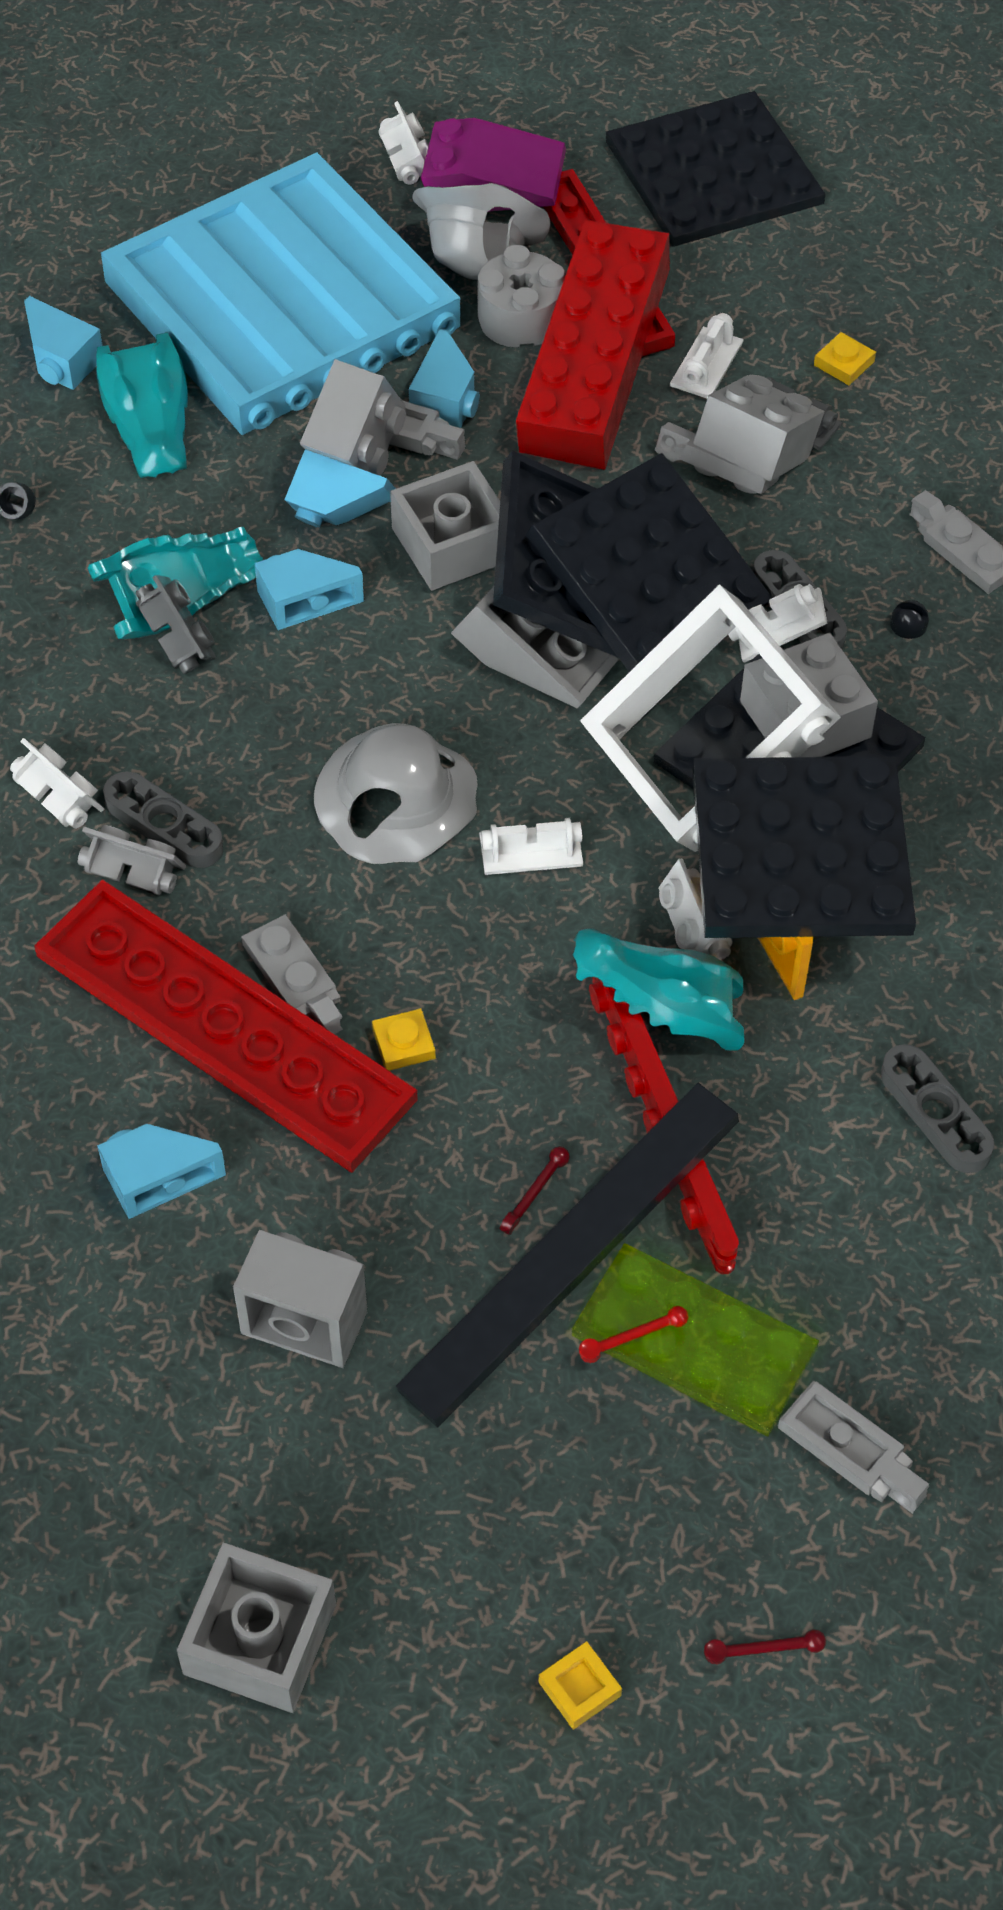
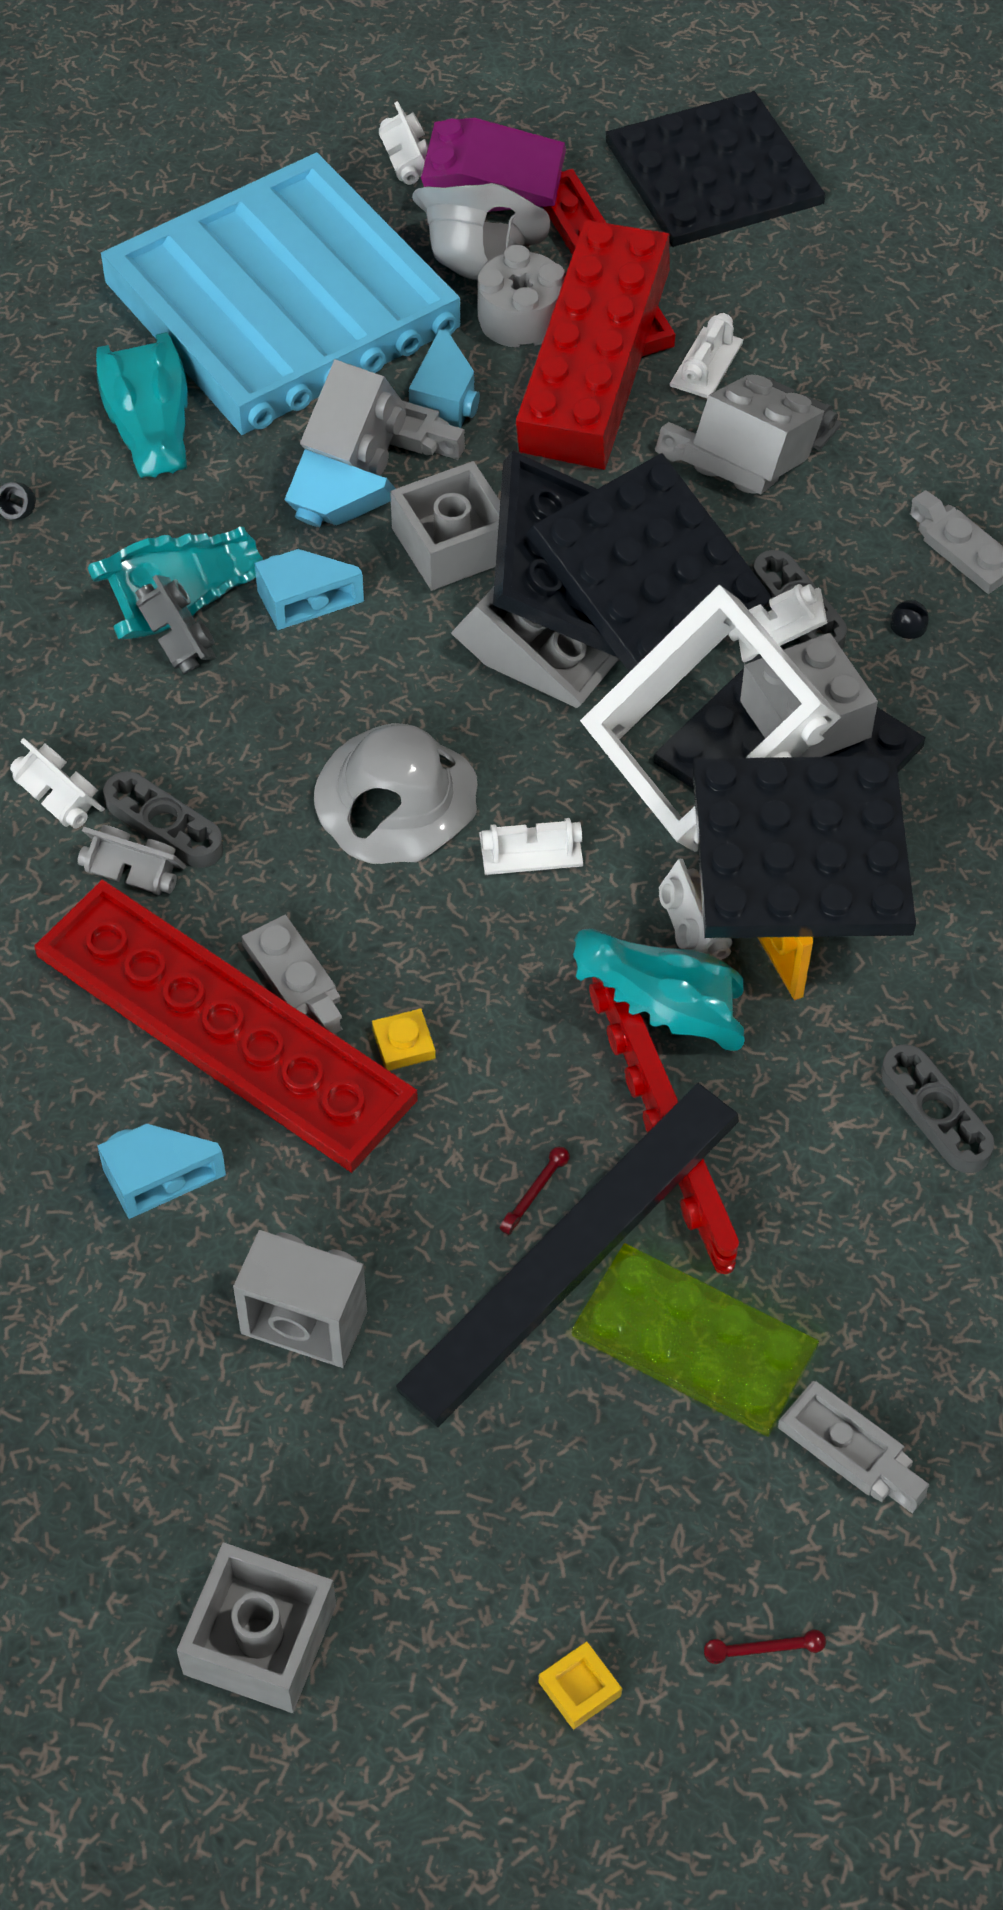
(61, 344): medium azure slope -> none
(591, 1349): red hinge -> none
(844, 358): yellow plate -> none

